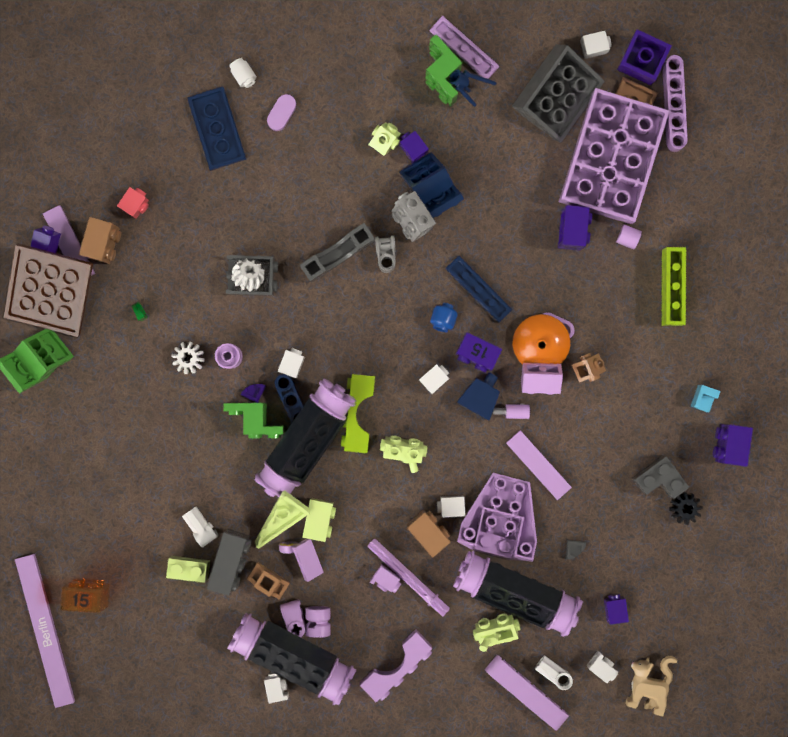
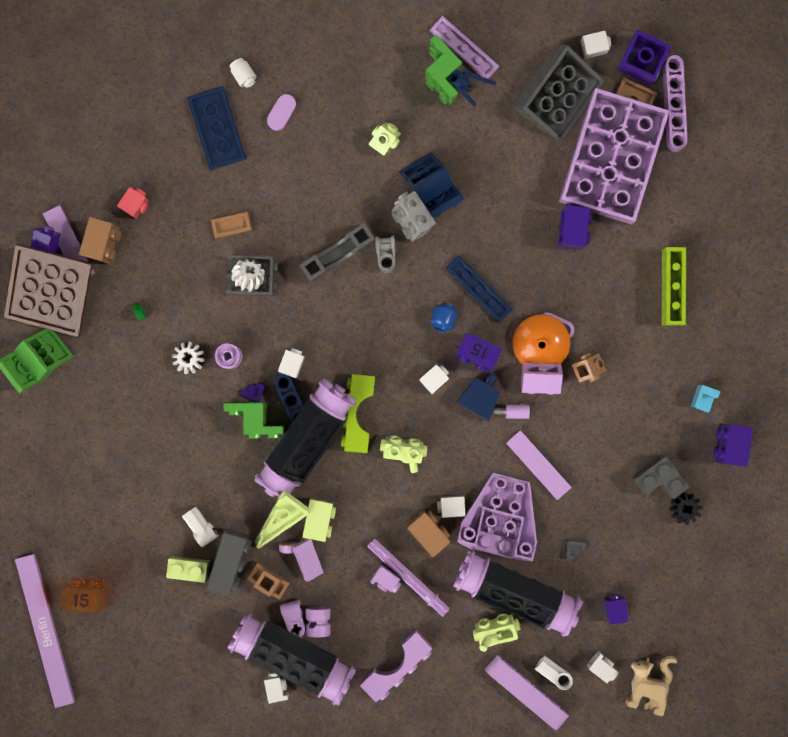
(231, 225): none -> medium nougat tile
(413, 146): dark purple brick -> none
(629, 236): lavender brick -> none

